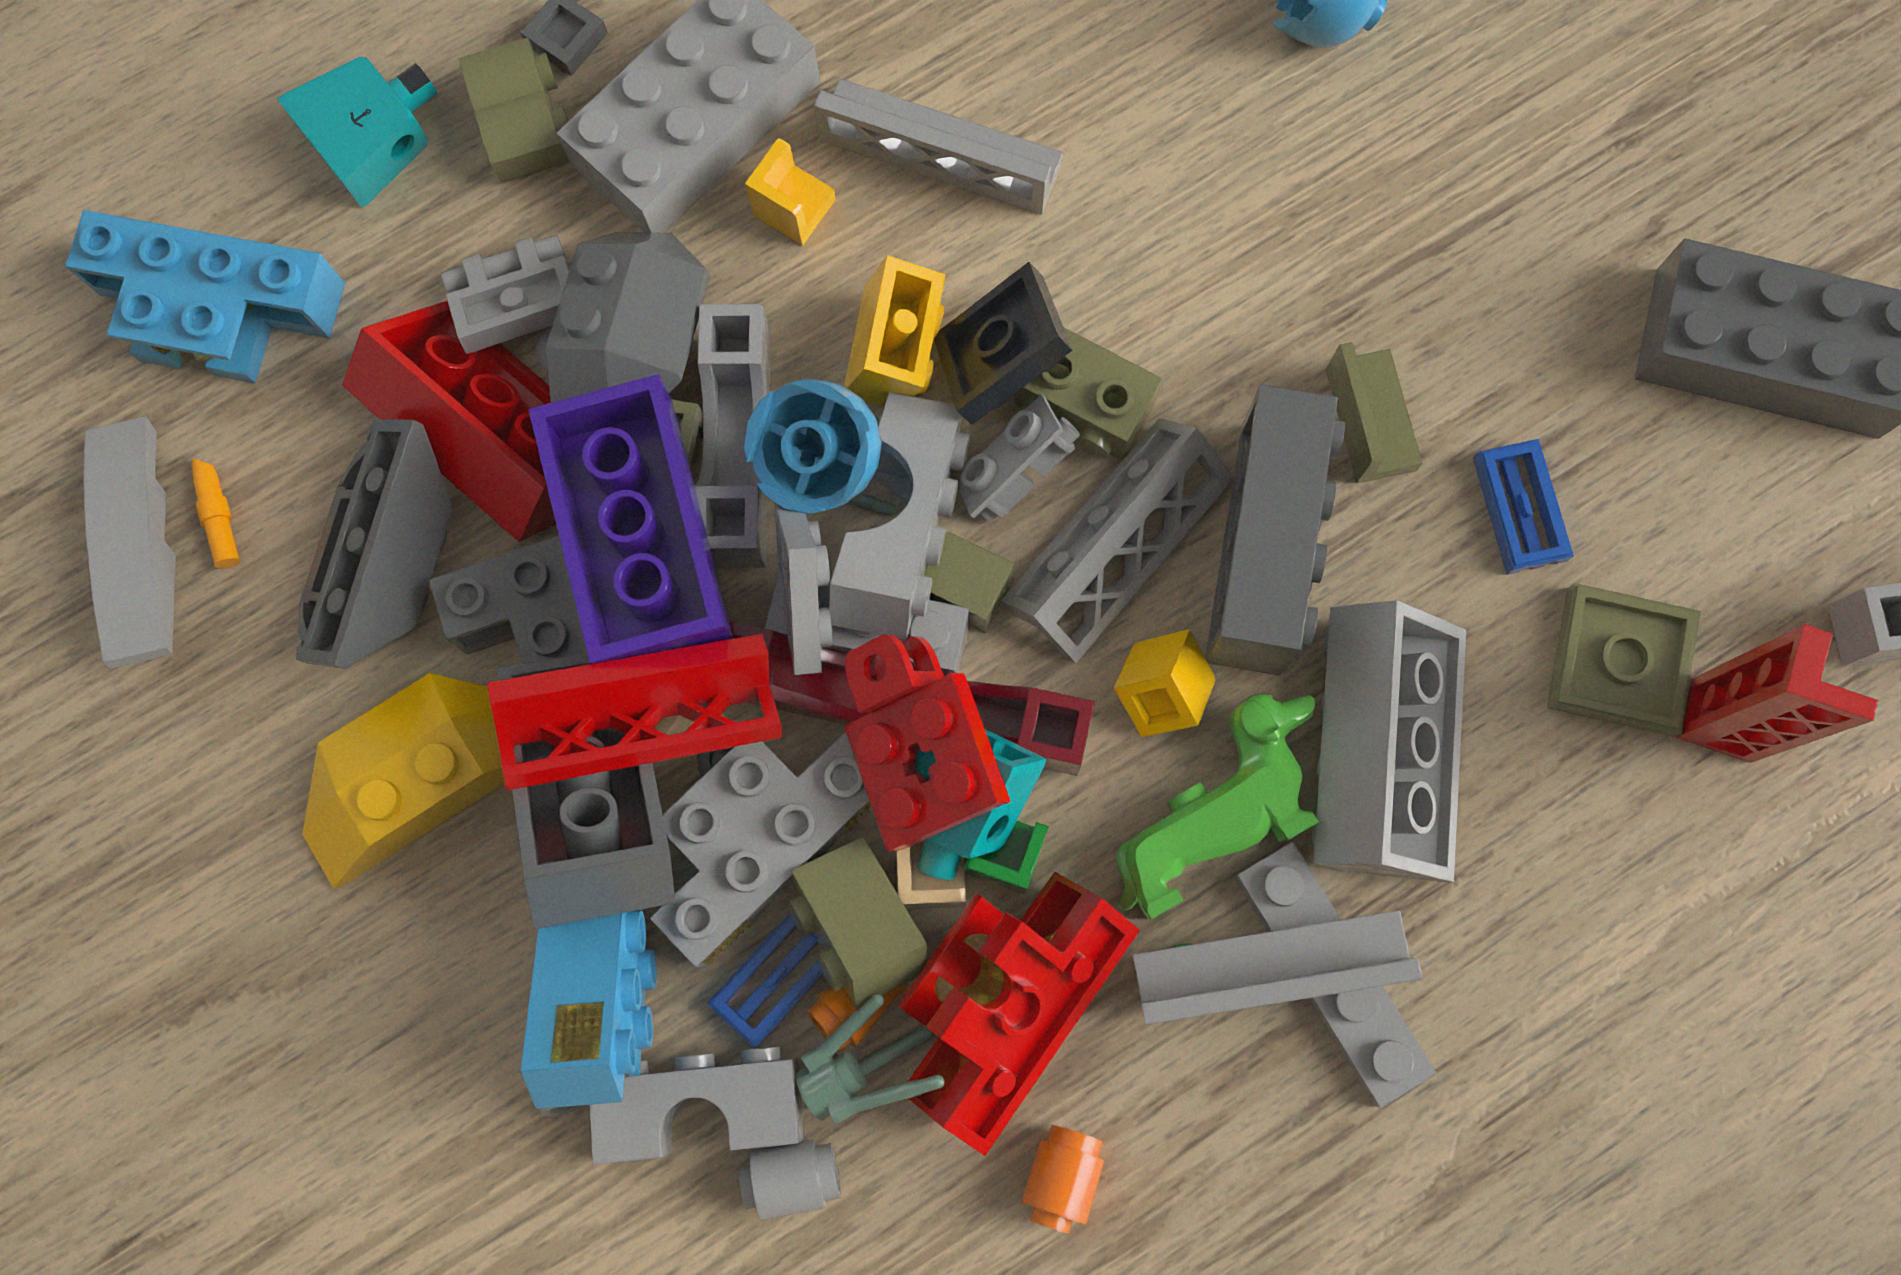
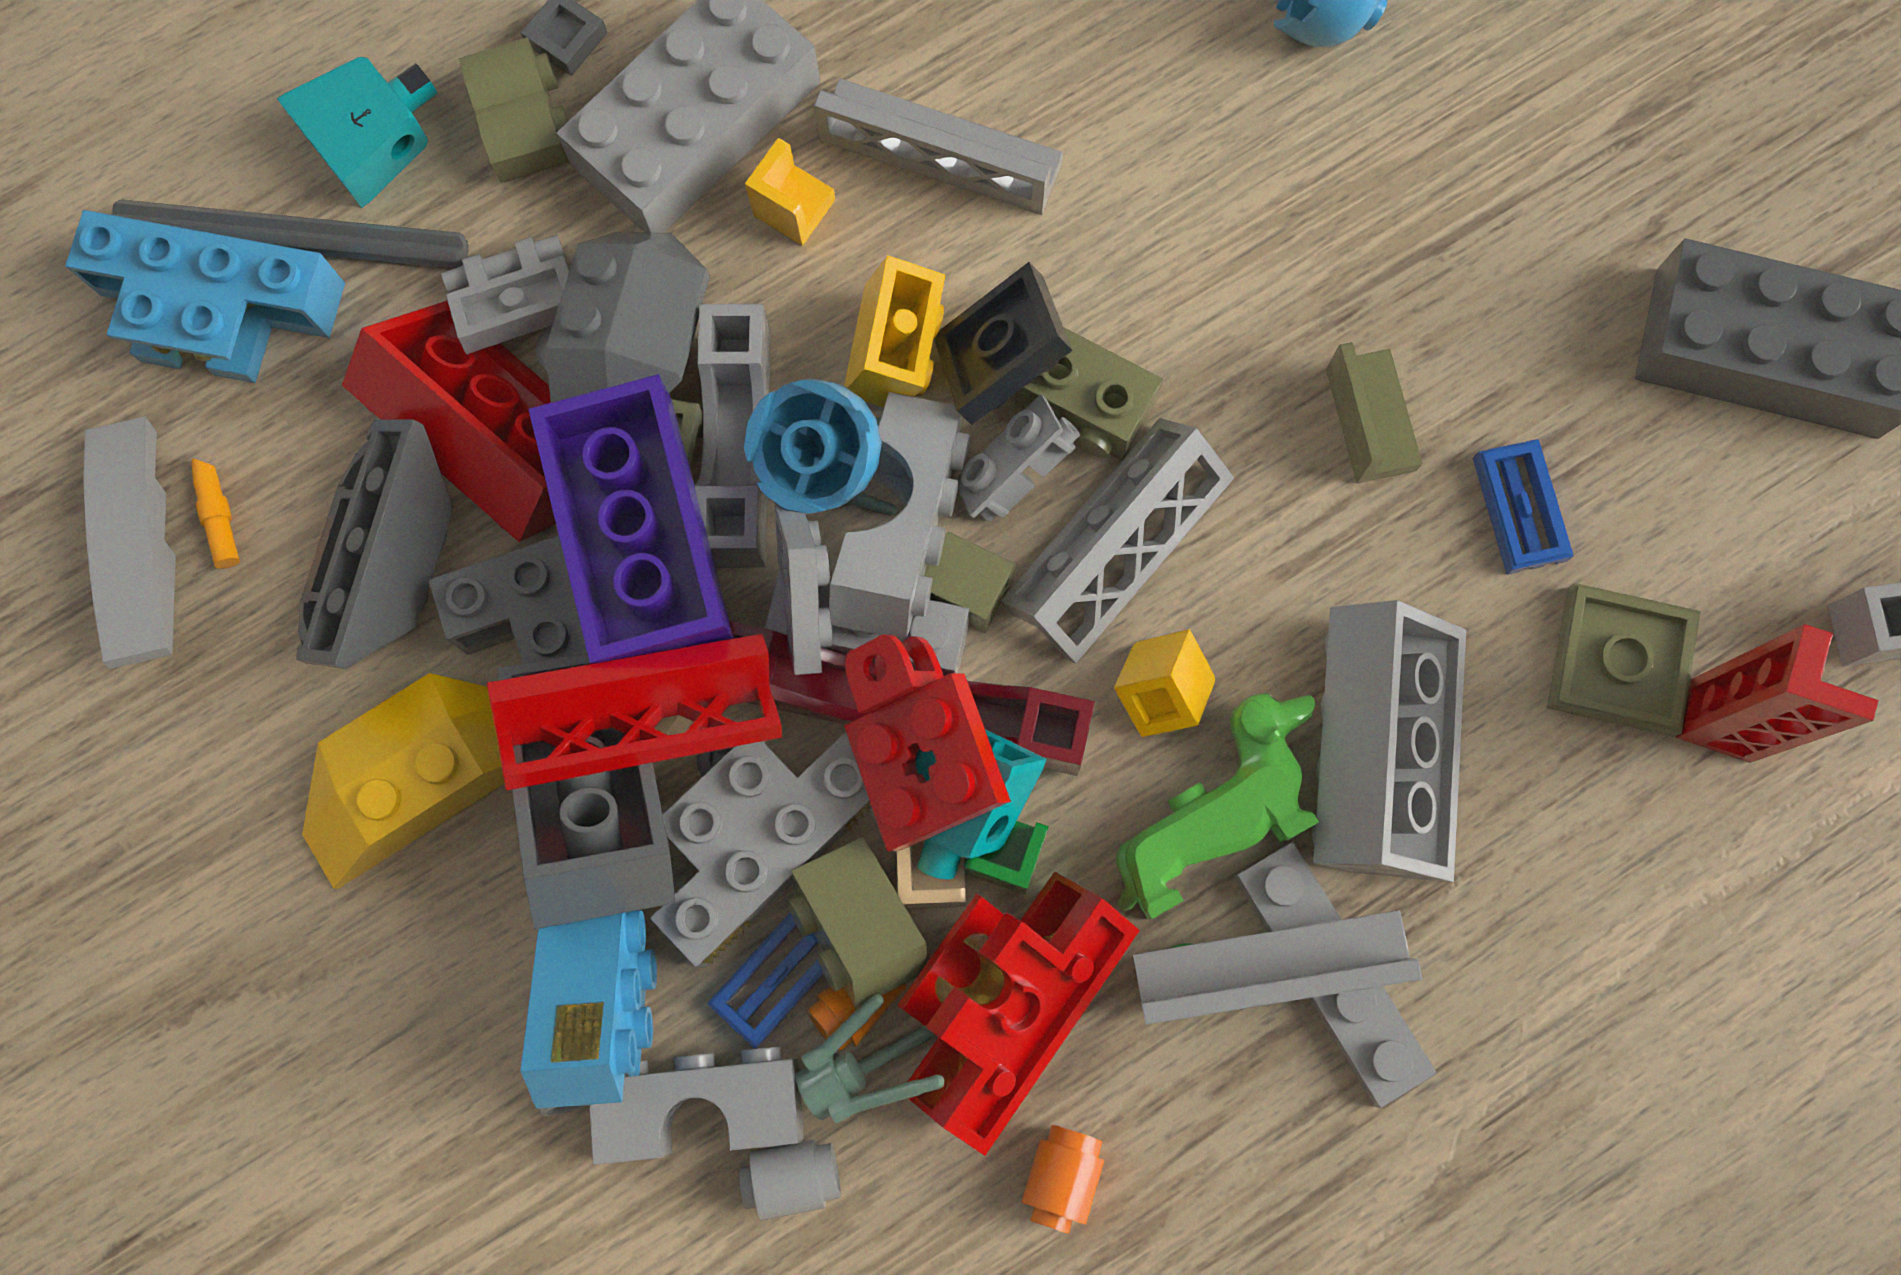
(310, 234): none -> dark grey axle
(1273, 531): dark grey brick -> none

